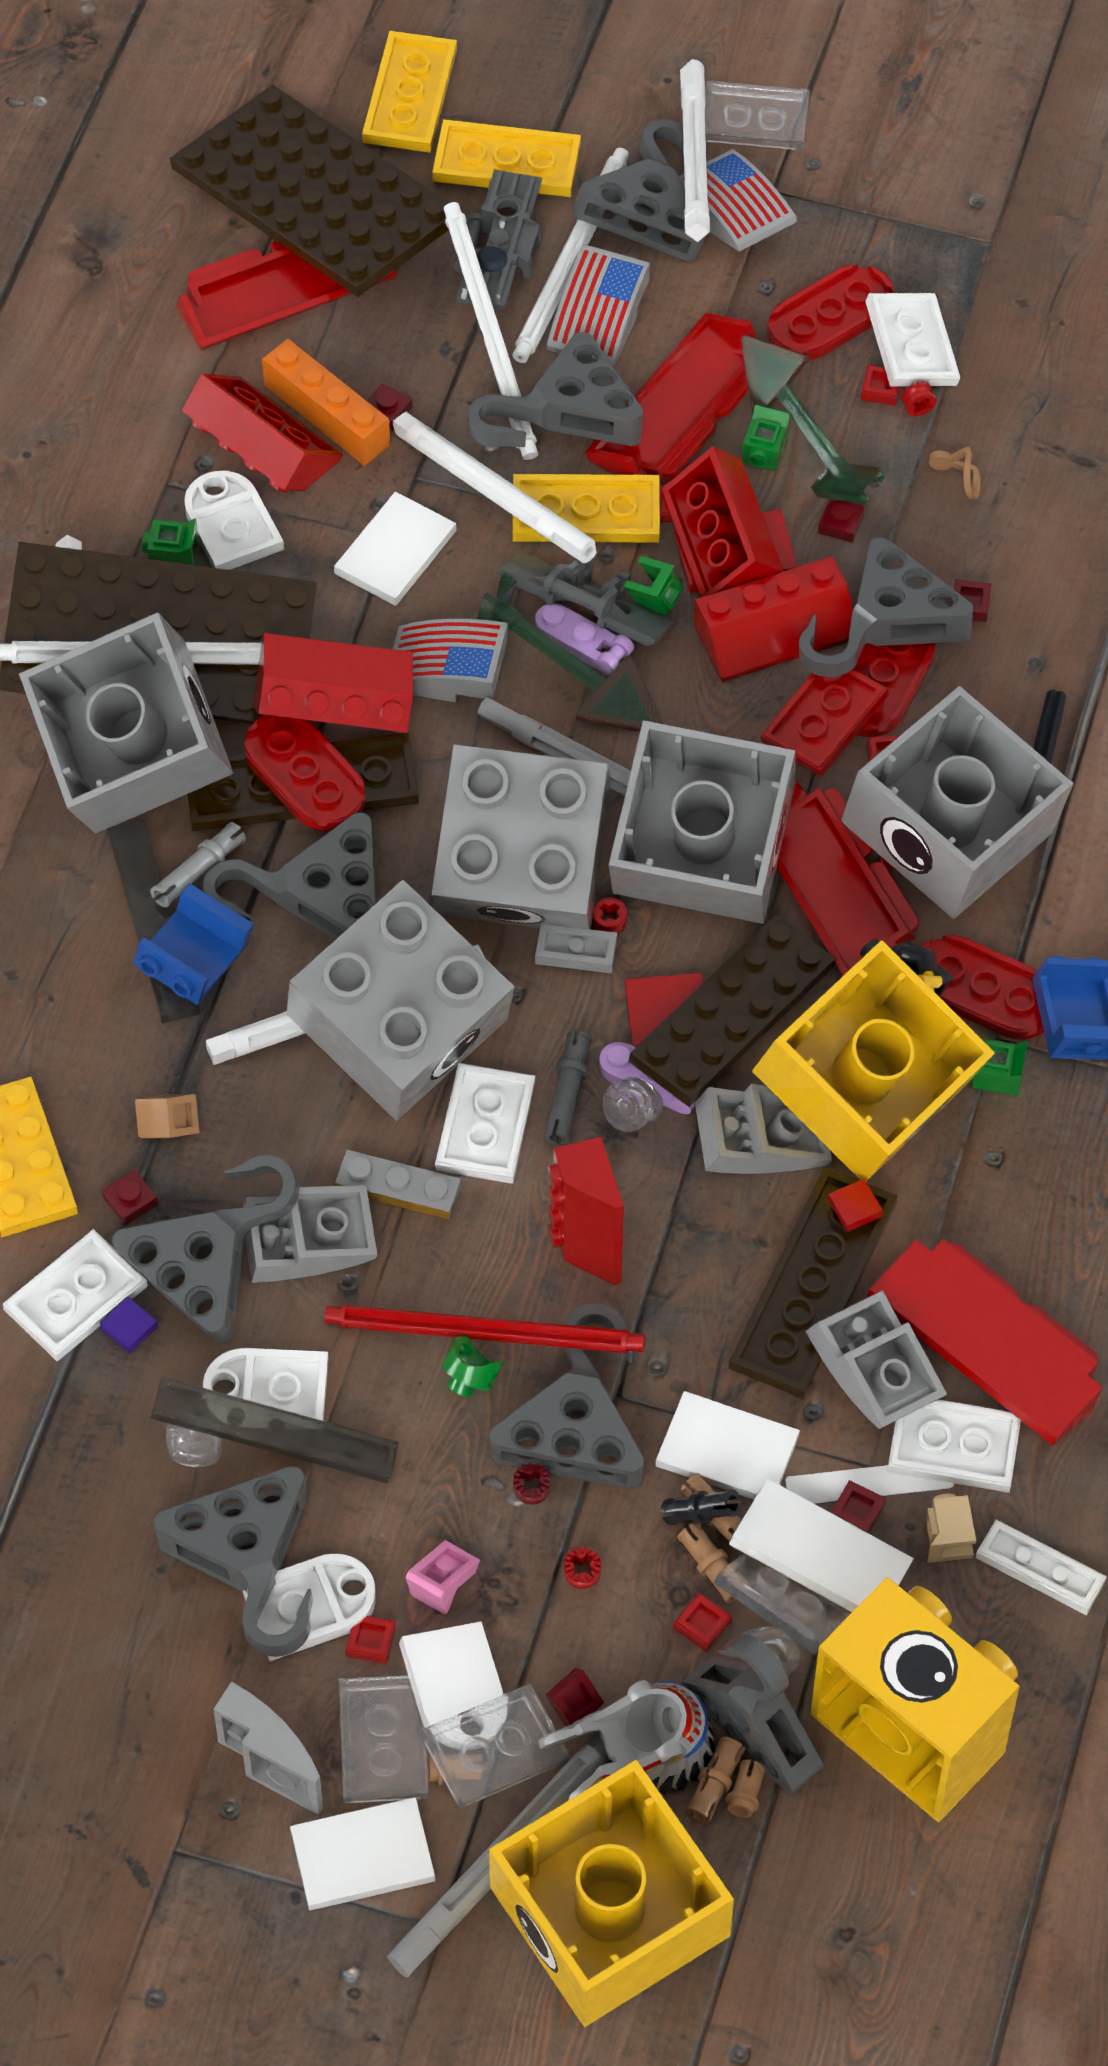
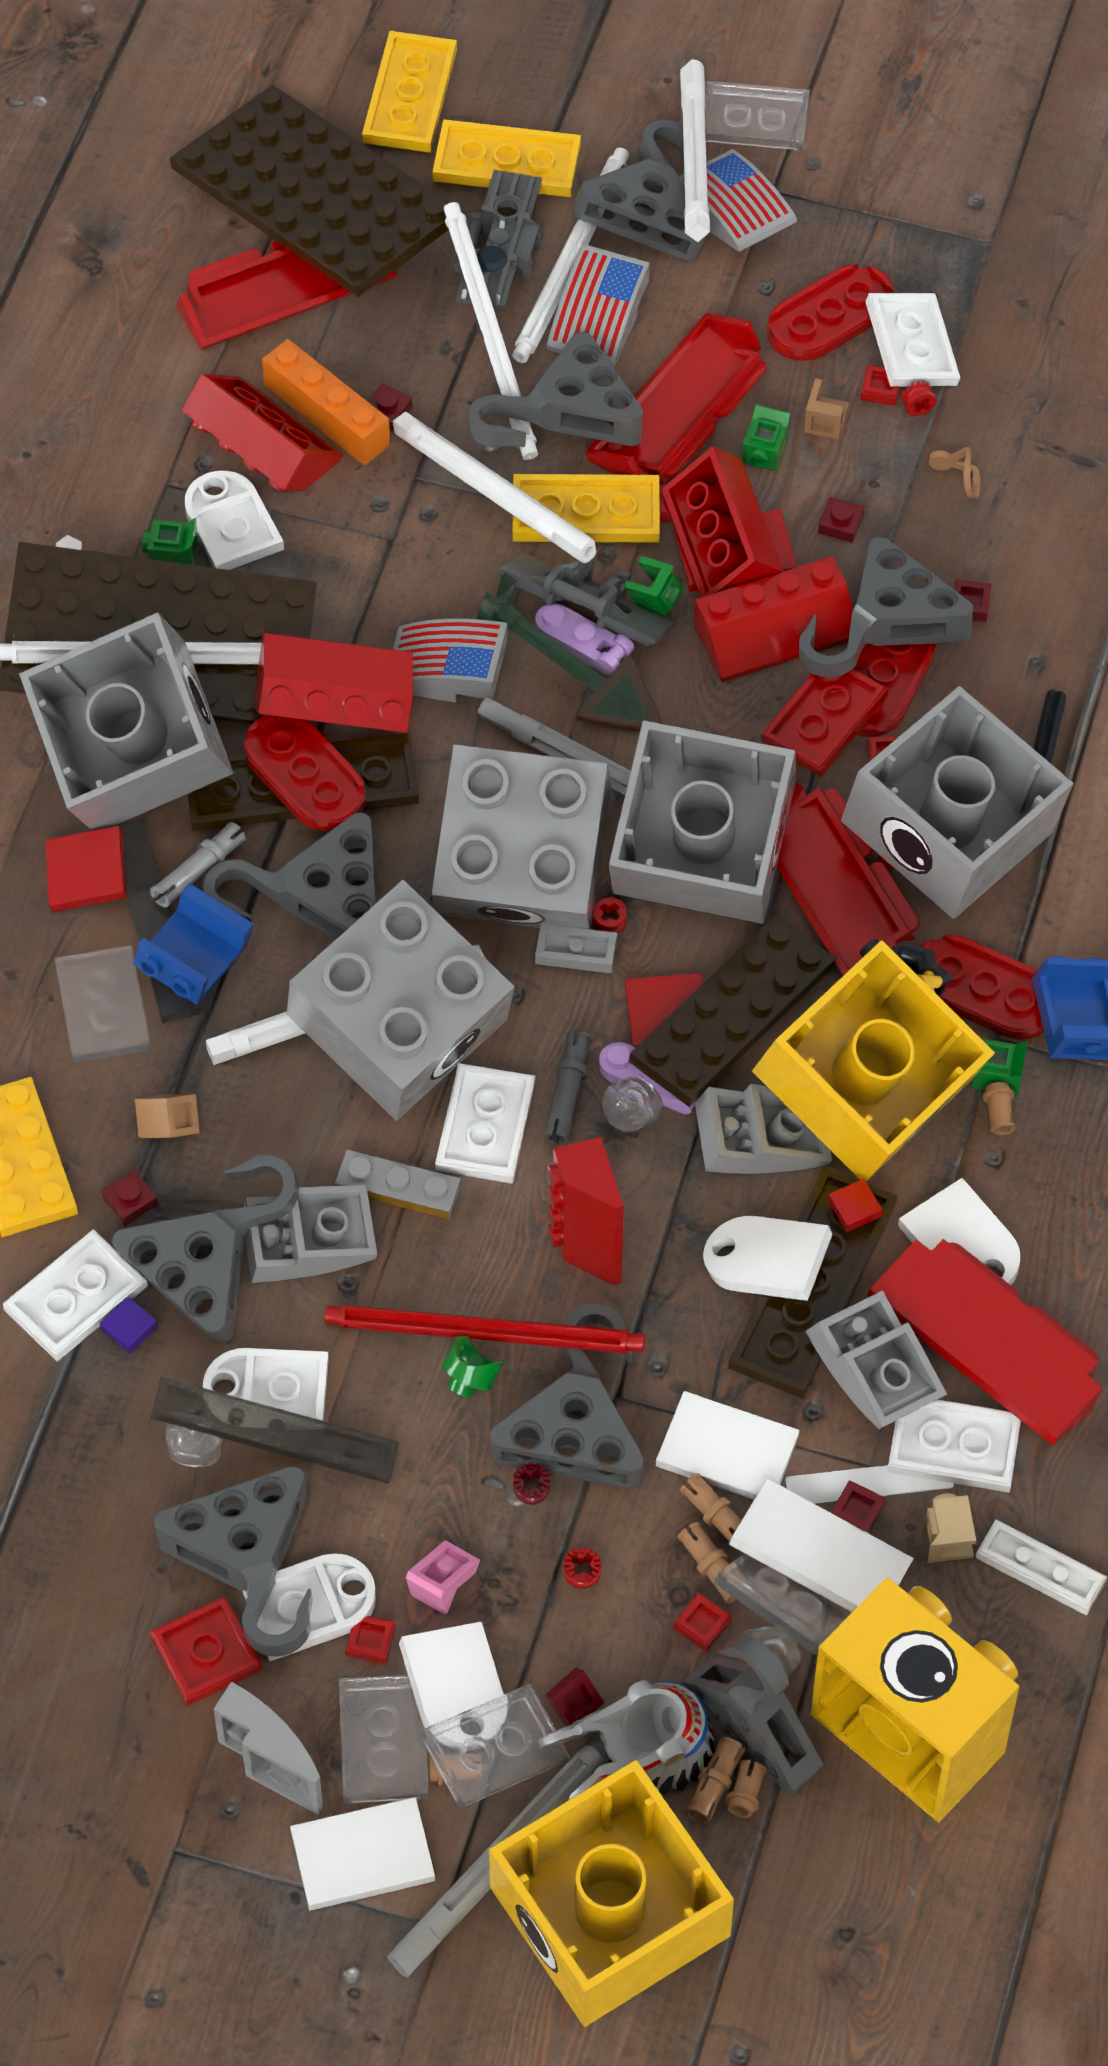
(86, 869): none -> red tile
(102, 1004): none -> clear tile
(206, 1650): none -> red tile
(395, 548): white tile -> none
(701, 1507): black pin -> none
(768, 1256): none -> white tile
(769, 377): clear green piece -> none
(823, 414): none -> medium nougat panel
(964, 1219): none -> white tile
(999, 1098): none -> medium nougat pin

